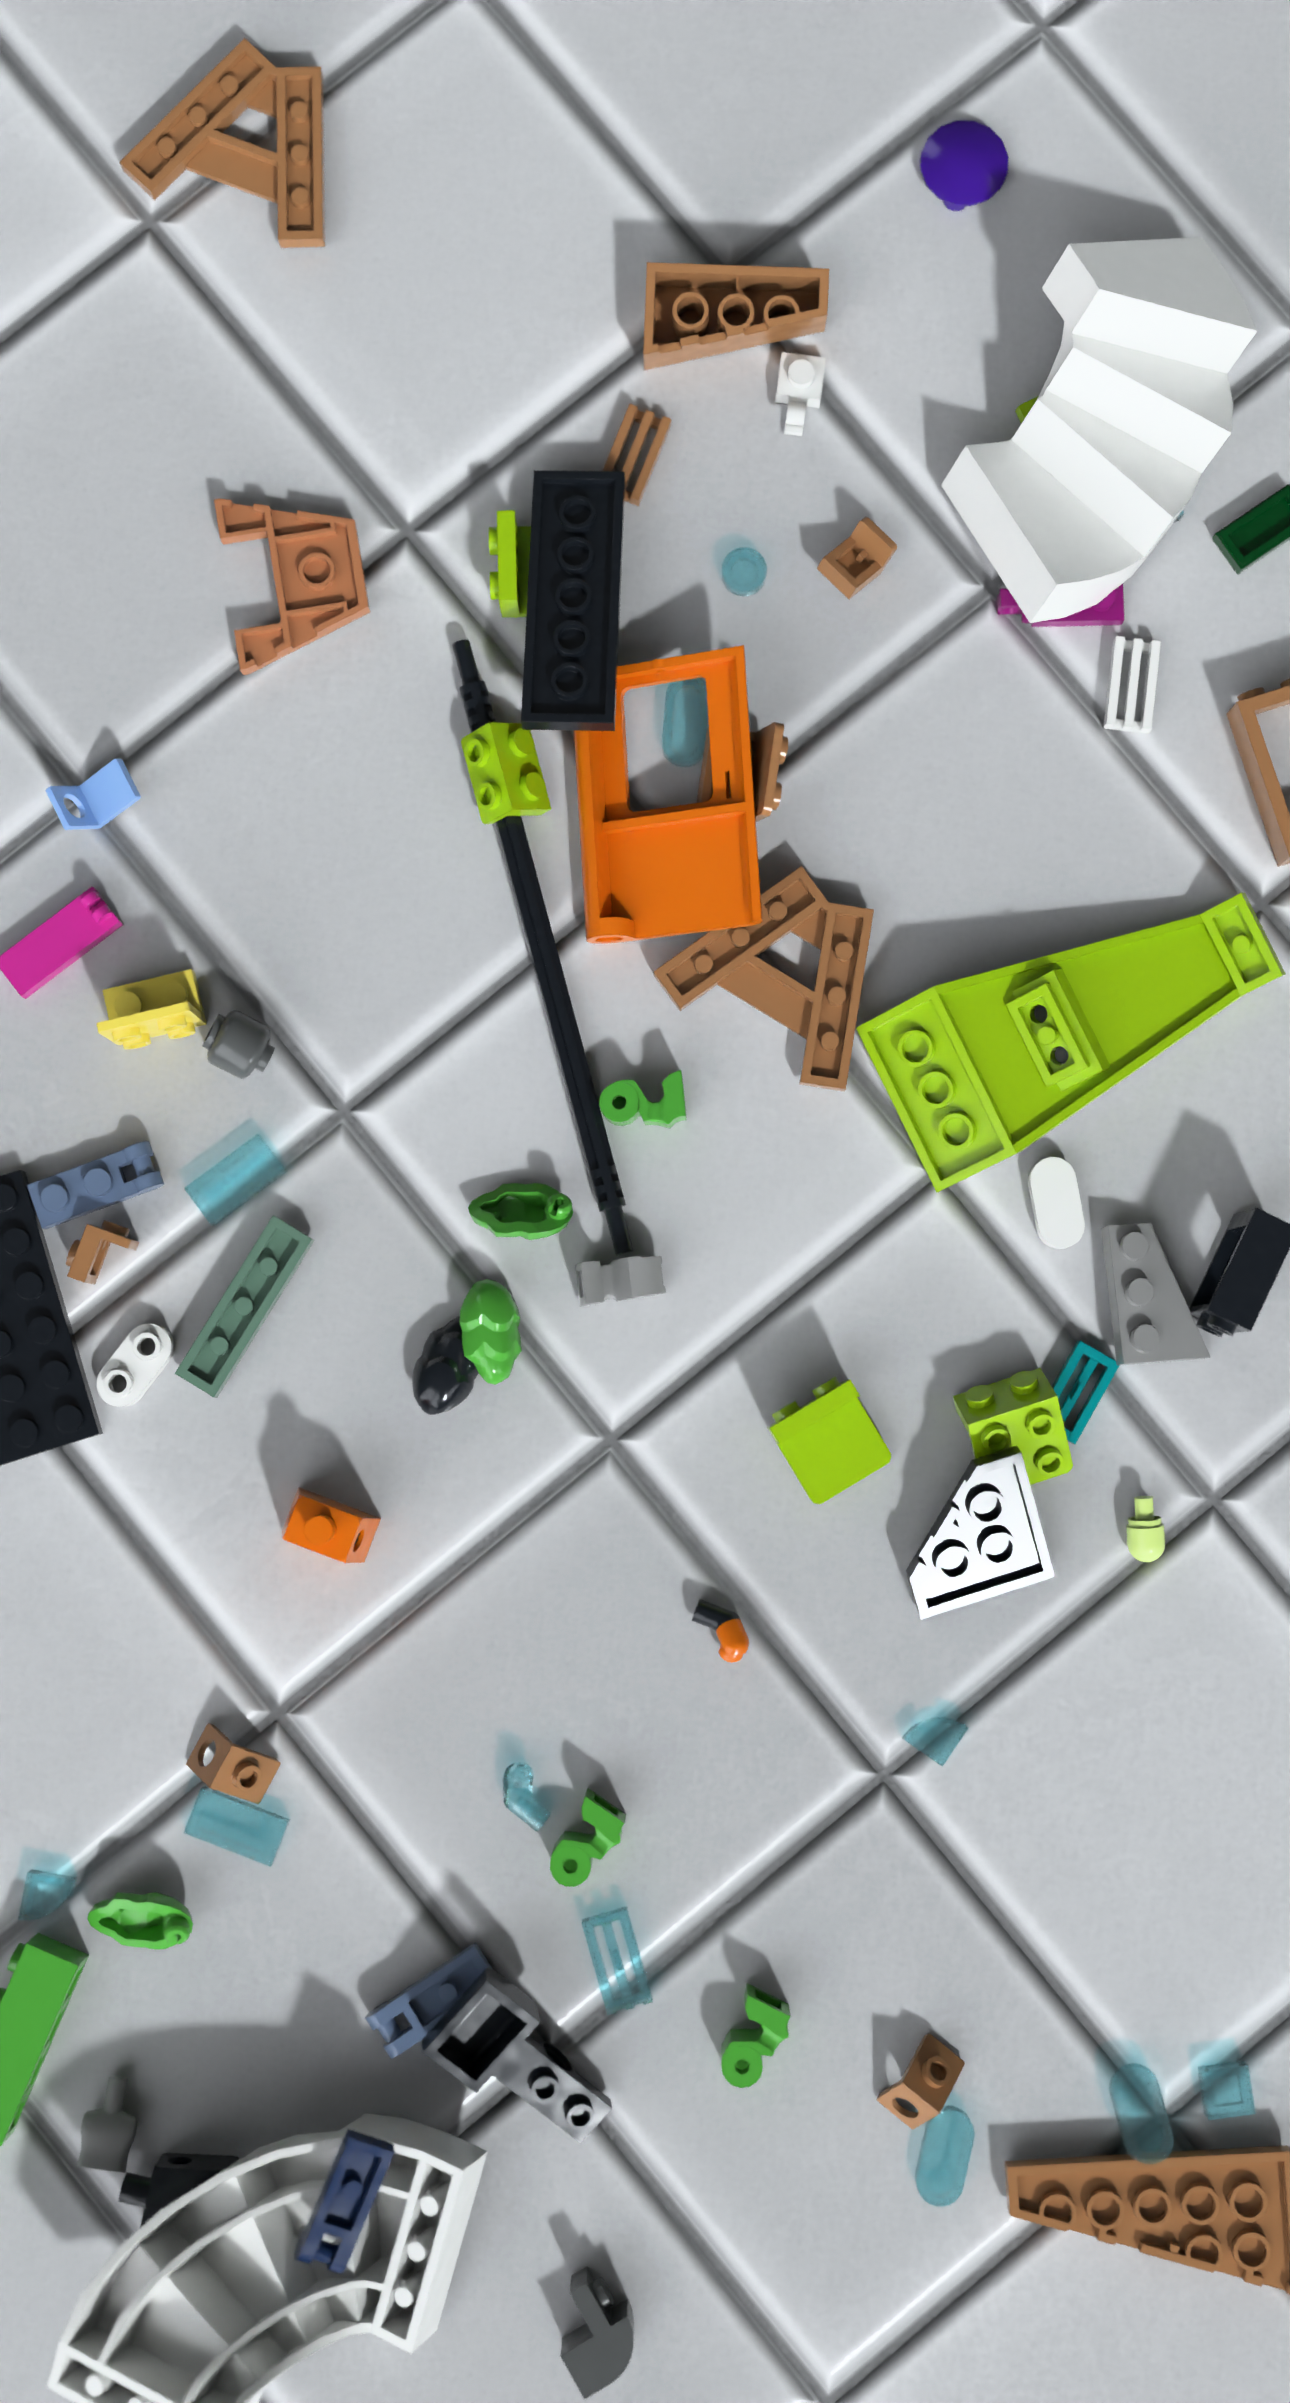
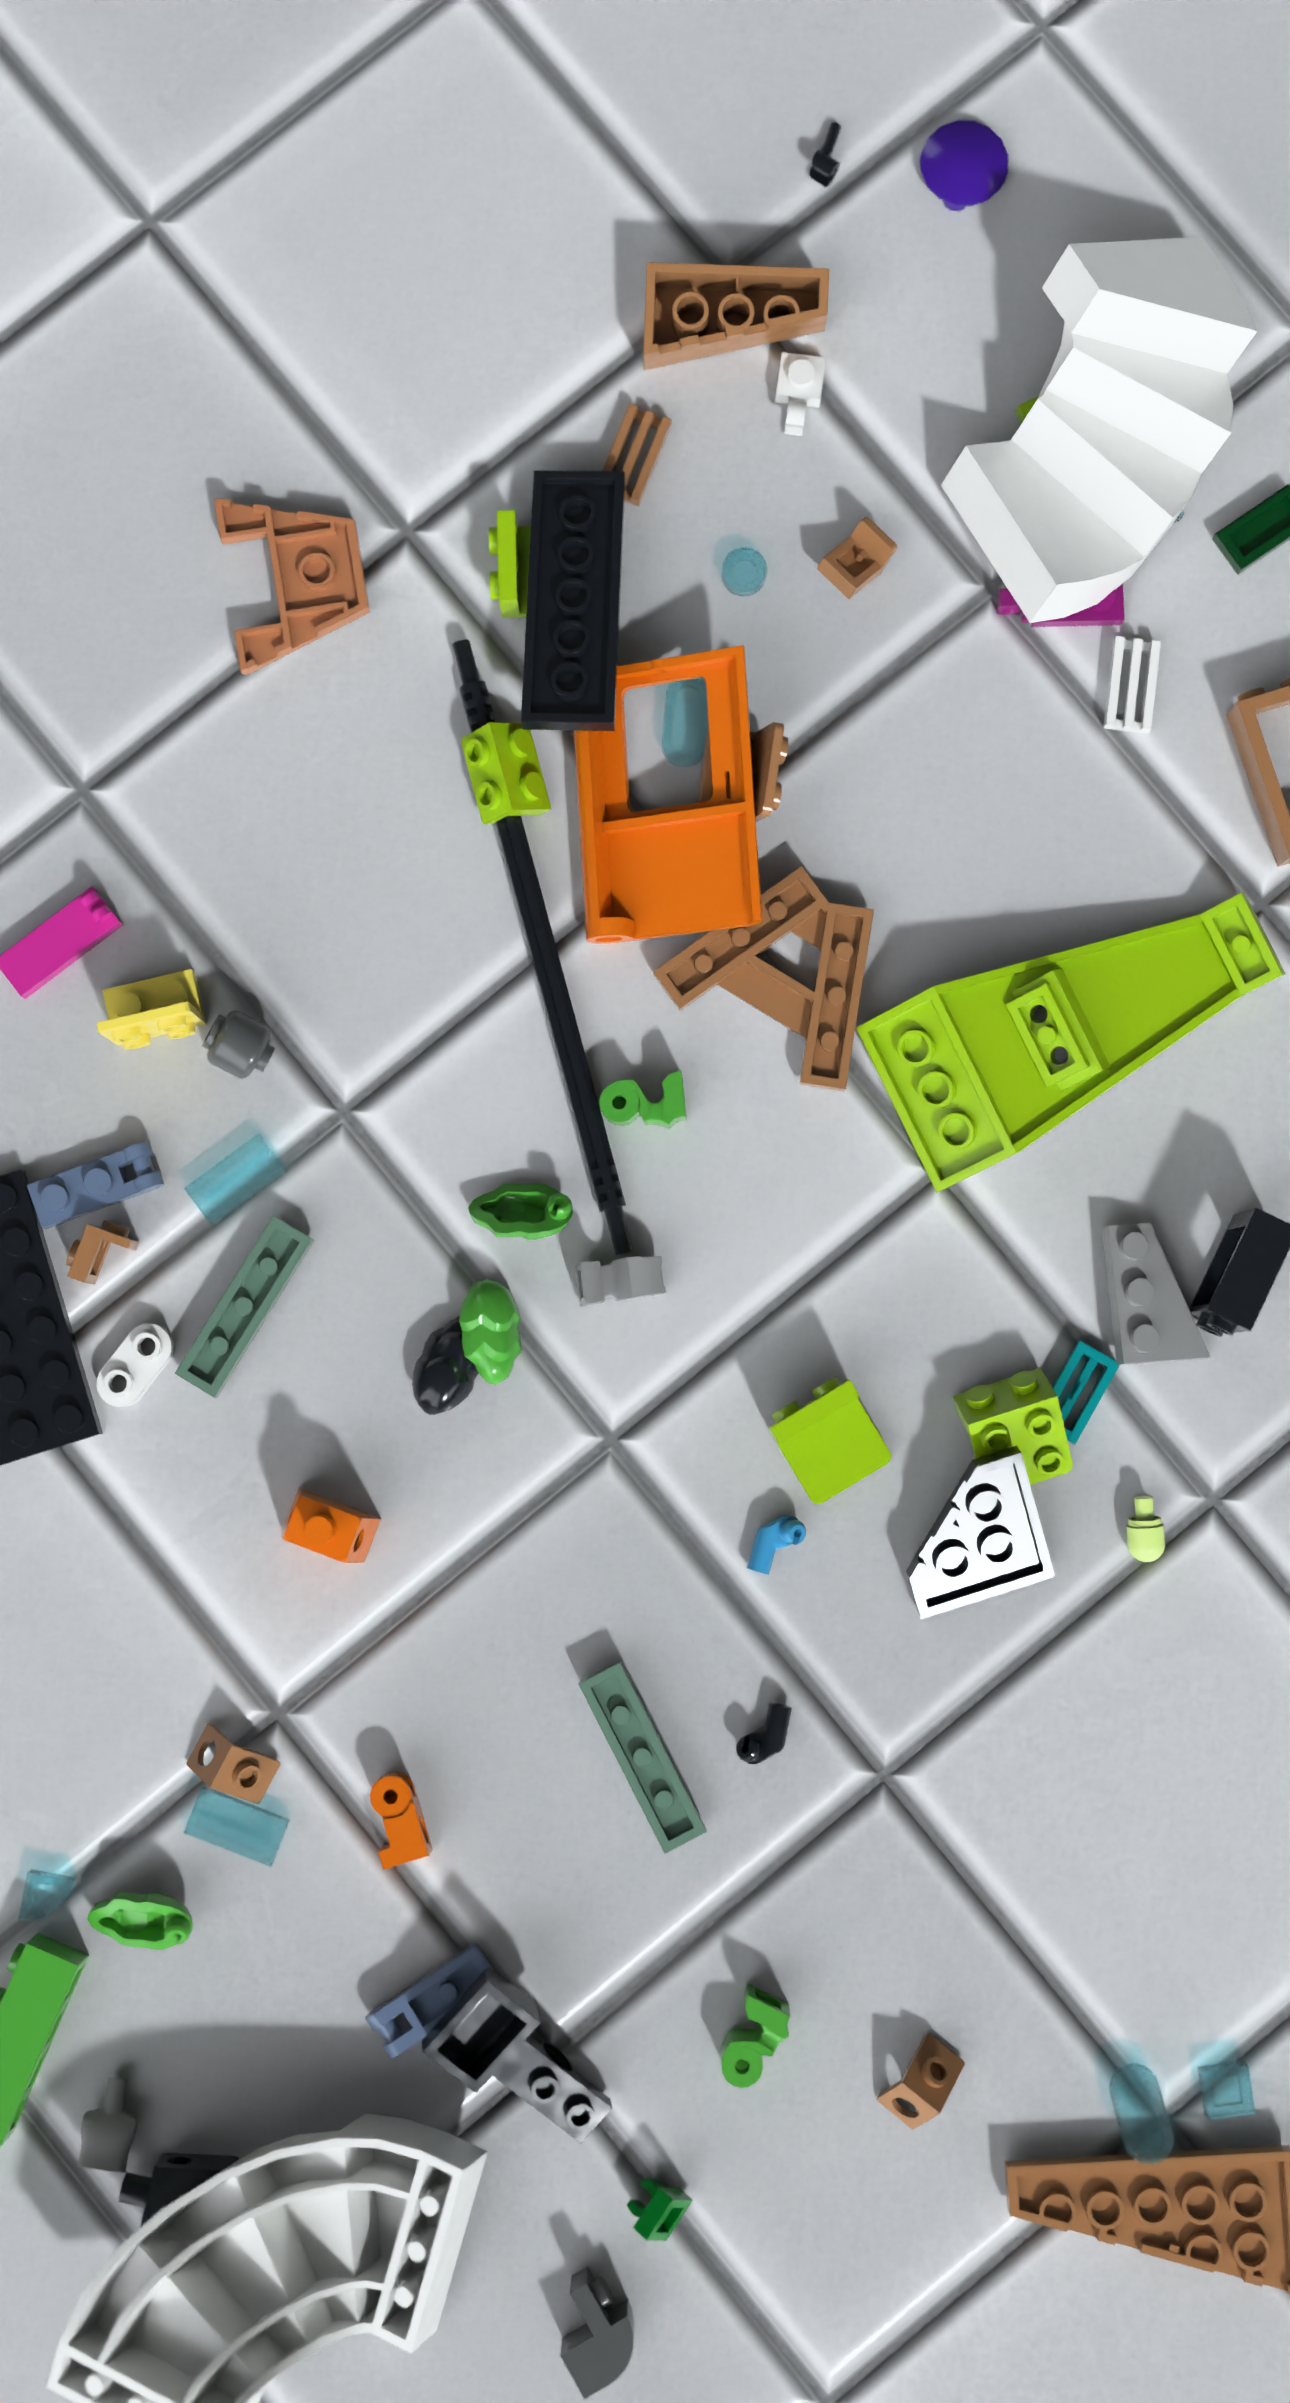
(97, 798): light blue bracket -> none
(195, 141): medium nougat plate -> none
(345, 2200): dark blue plate -> none
(398, 1804): none -> orange leg
(519, 1796): clear light blue arm -> none
(575, 1851): bright green leg -> none
(628, 1999): clear light blue tile -> none
(642, 1757): none -> sand green plate
(662, 2212): none -> green tile
(728, 1627): arm -> none
(768, 1739): none -> black arm
(773, 1537): none -> dark azure arm
(823, 166): none -> black hand
(936, 1737): clear light blue tile -> none
(944, 2156): clear light blue tile -> none
(1056, 1203): white tile -> none

